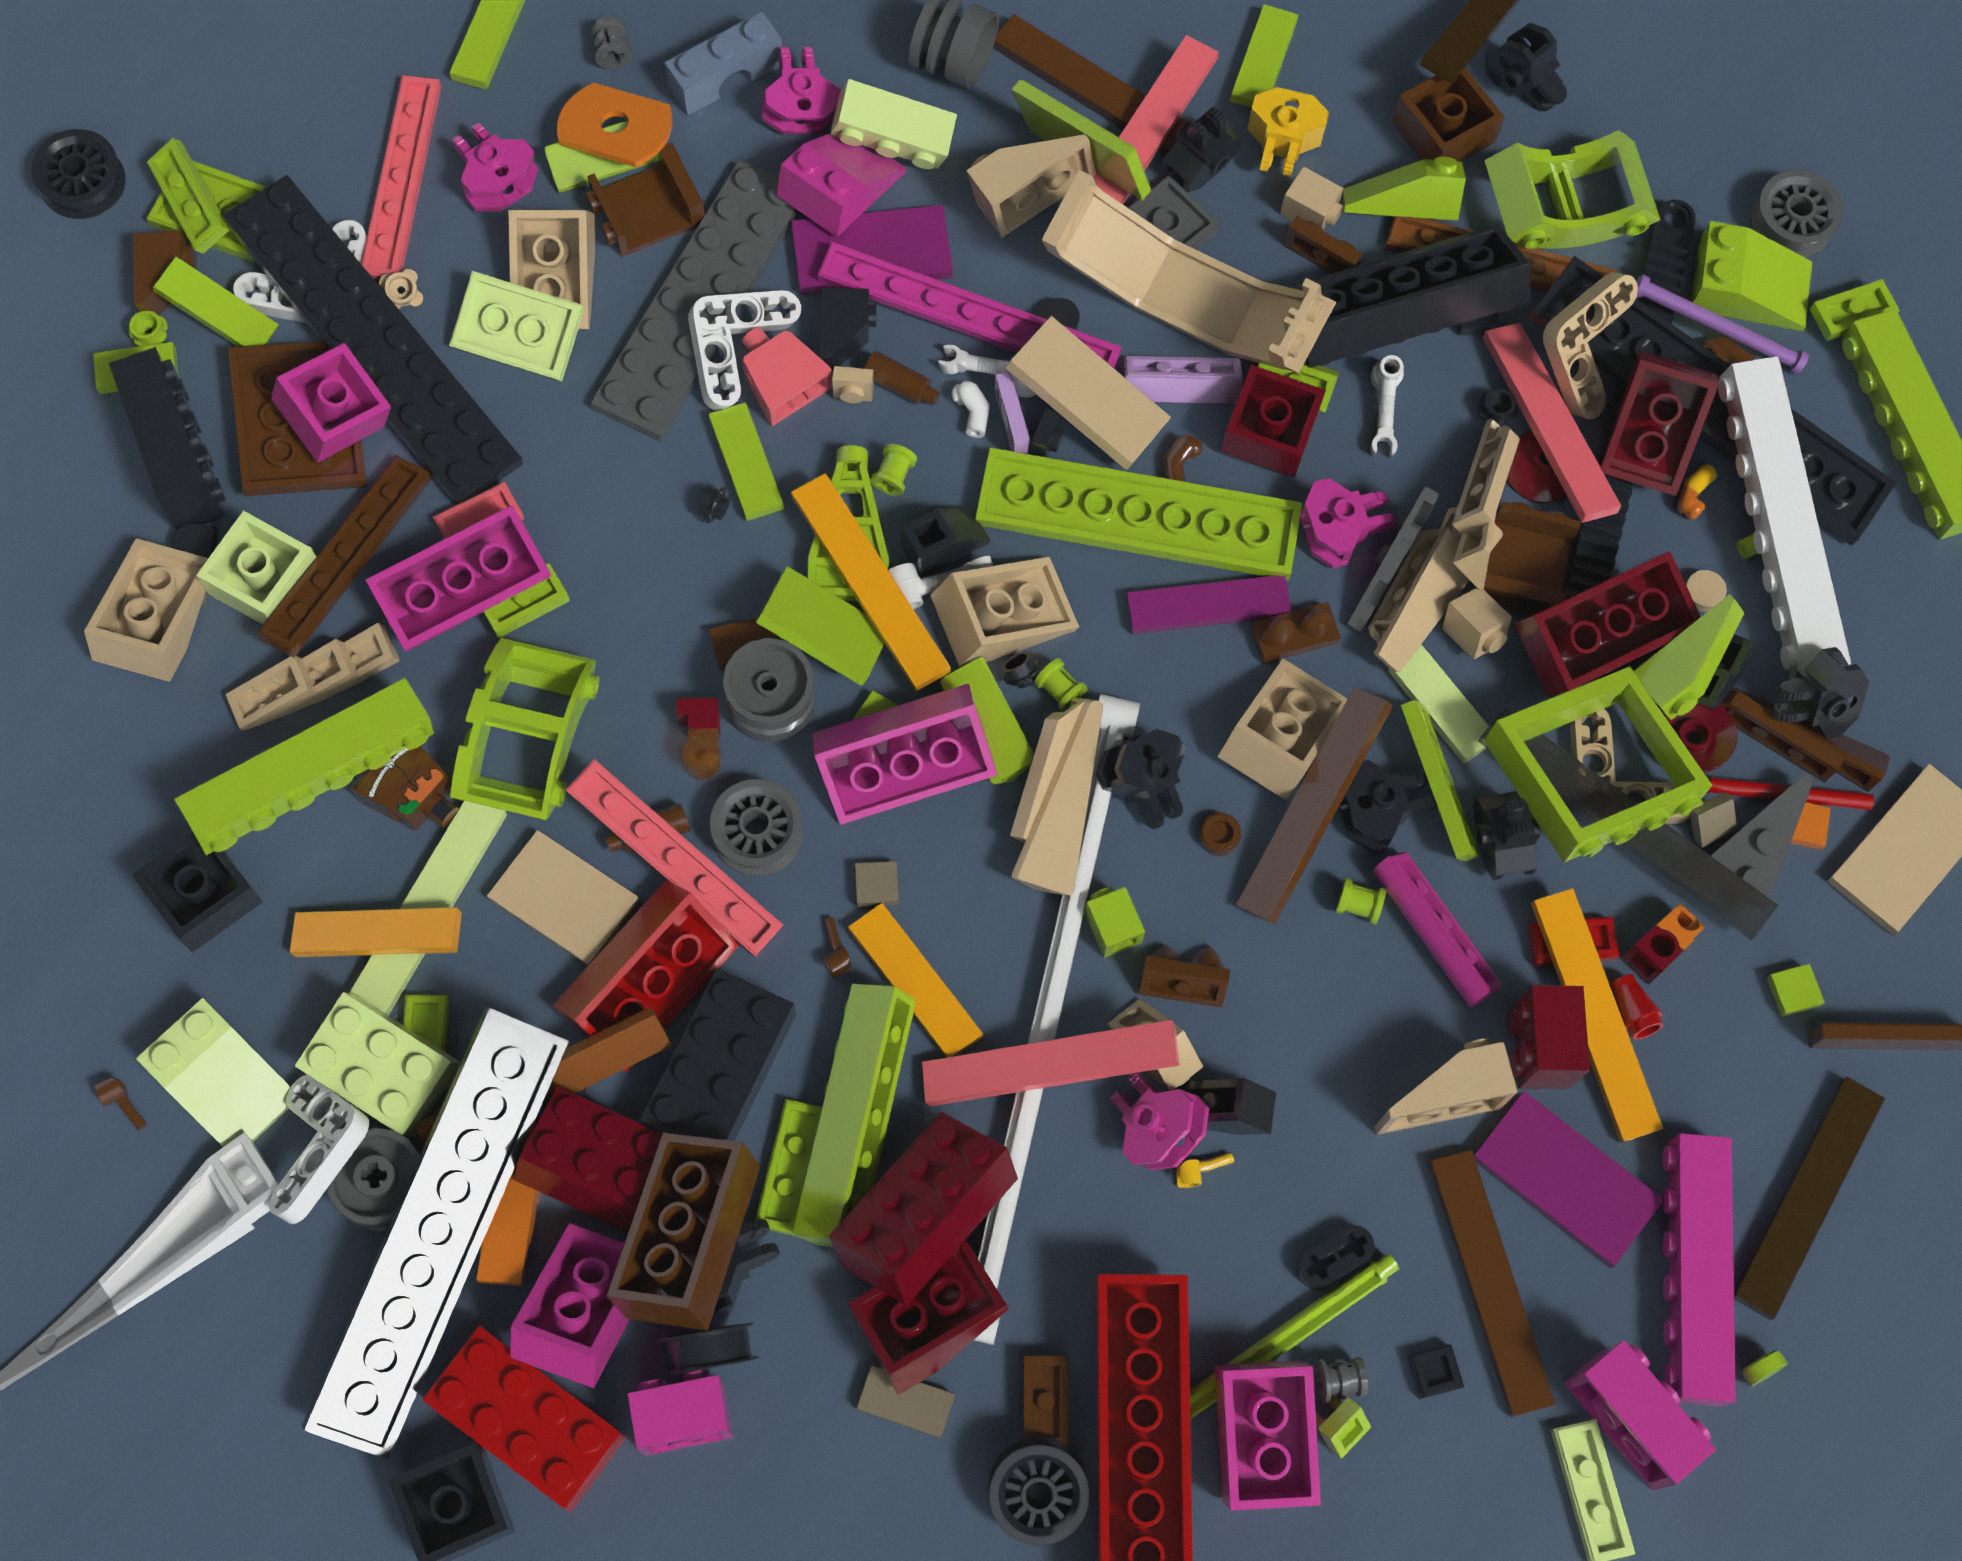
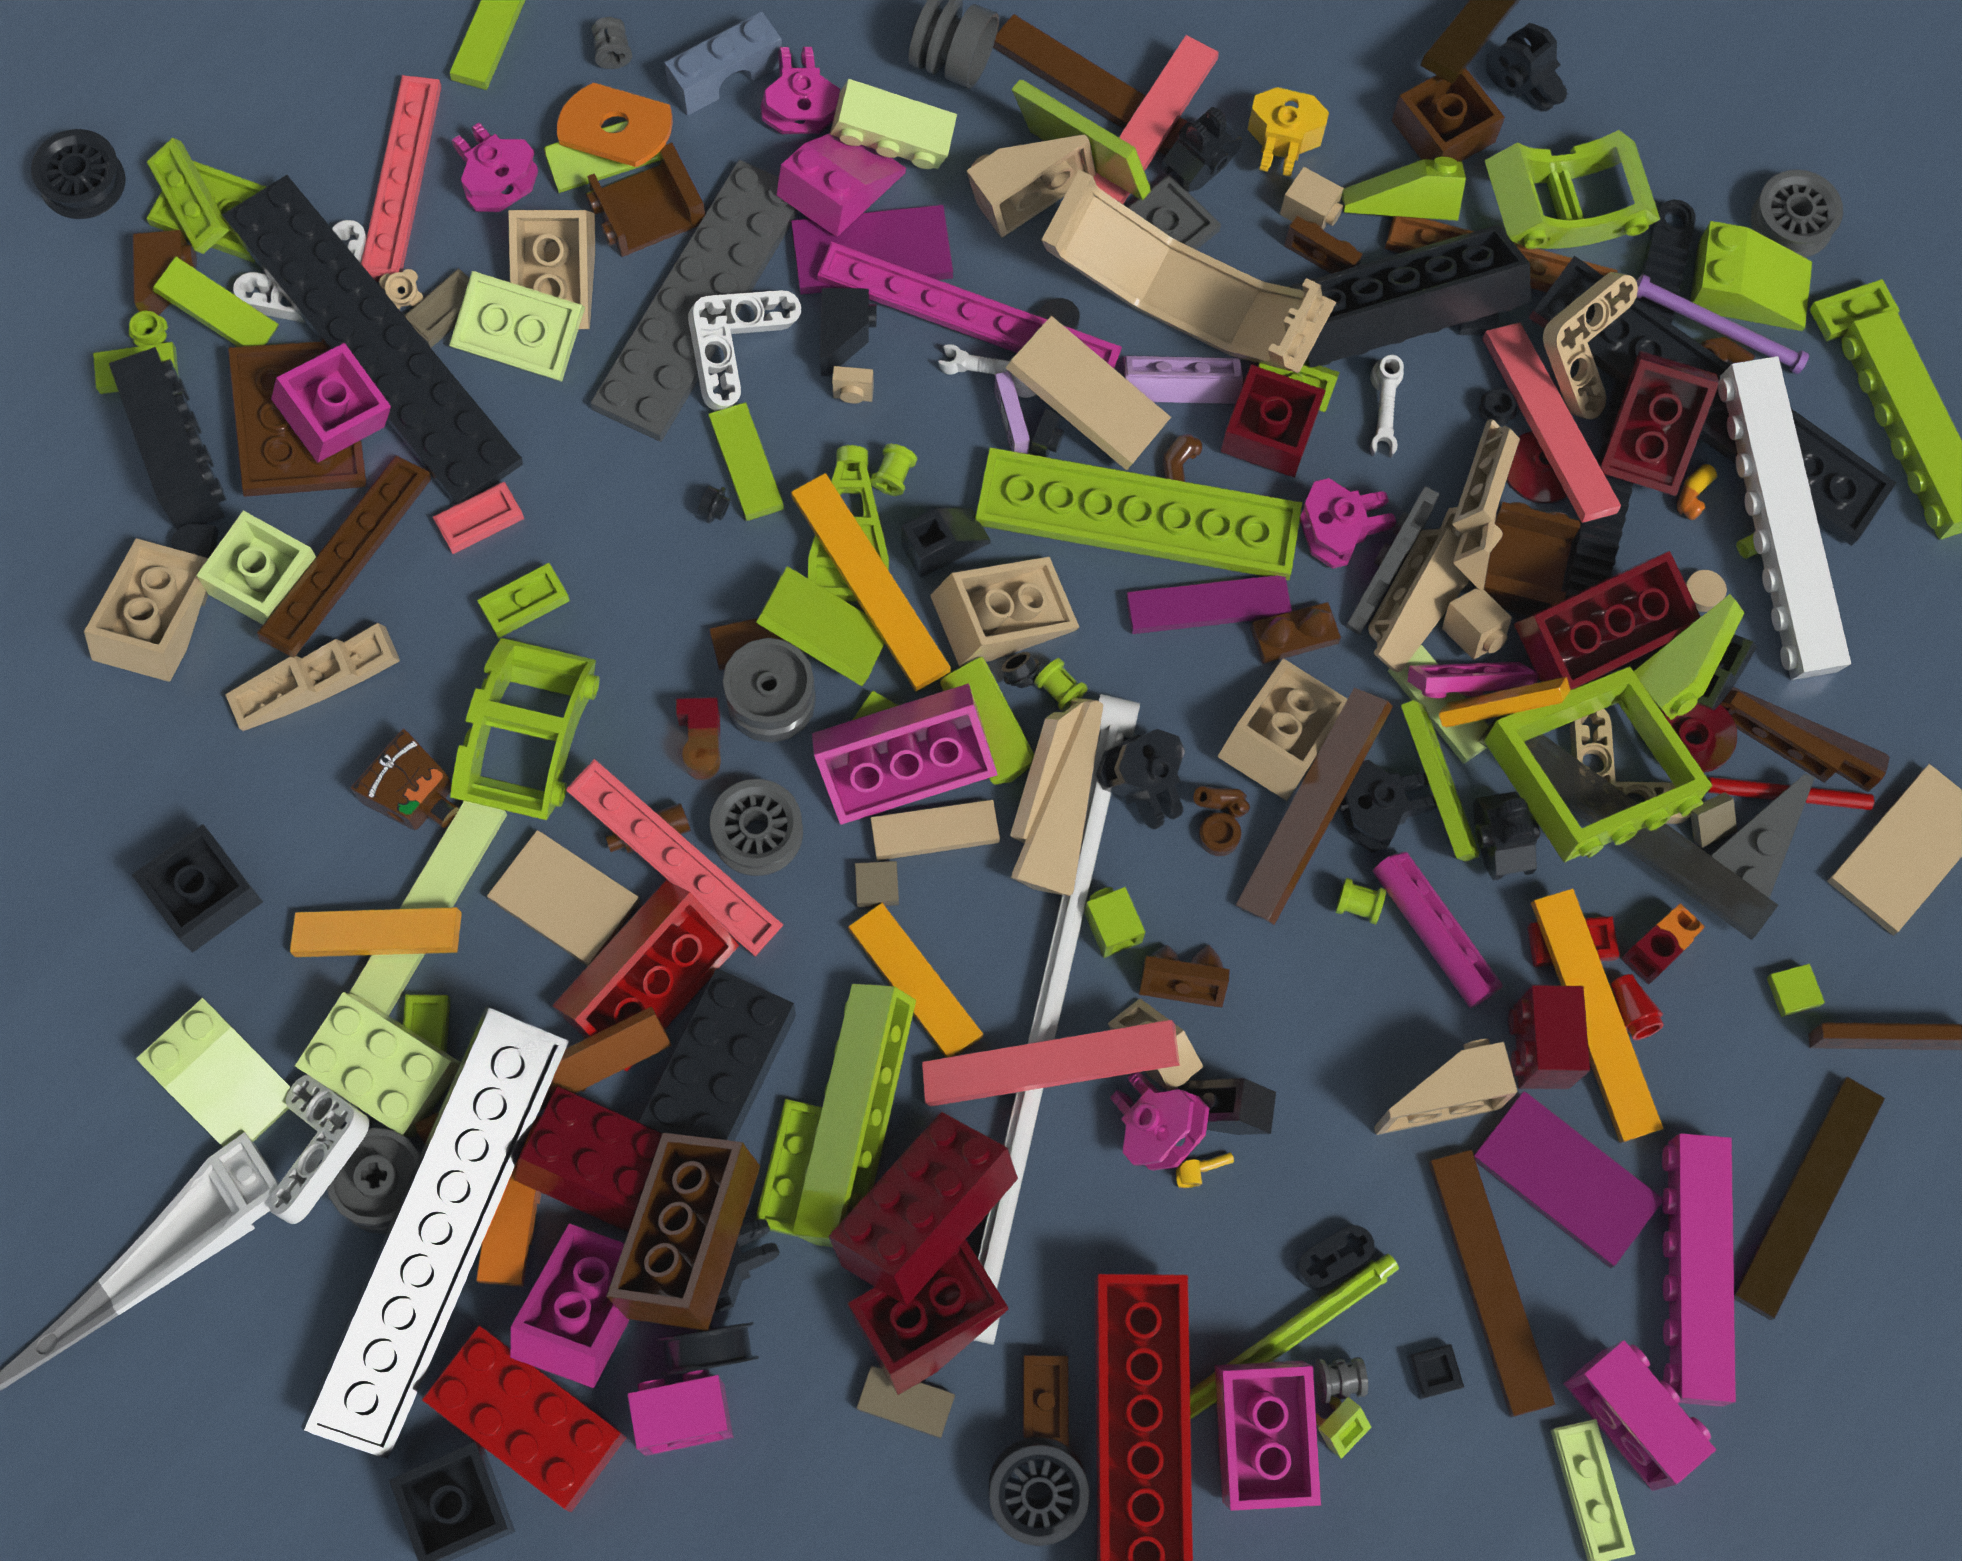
(115, 1090): reddish brown hand -> none
(305, 767): lime brick -> none
(439, 309): none -> dark tan tile
(458, 578): dark pink slope -> none
(783, 373): coral torso -> none
(838, 960): reddish brown hand -> none
(901, 379): reddish brown cylinder -> none
(914, 587): white brick -> none
(935, 830): none -> tan tile
(971, 396): white arm -> none
(1222, 799): none -> reddish brown arm
(1264, 54): lime tile -> none
(1470, 679): none -> dark pink plate
(1504, 702): none -> light orange tile
(1764, 1367): lime tile -> none
(1812, 827): orange tile -> none
(1822, 693): black hinge -> none

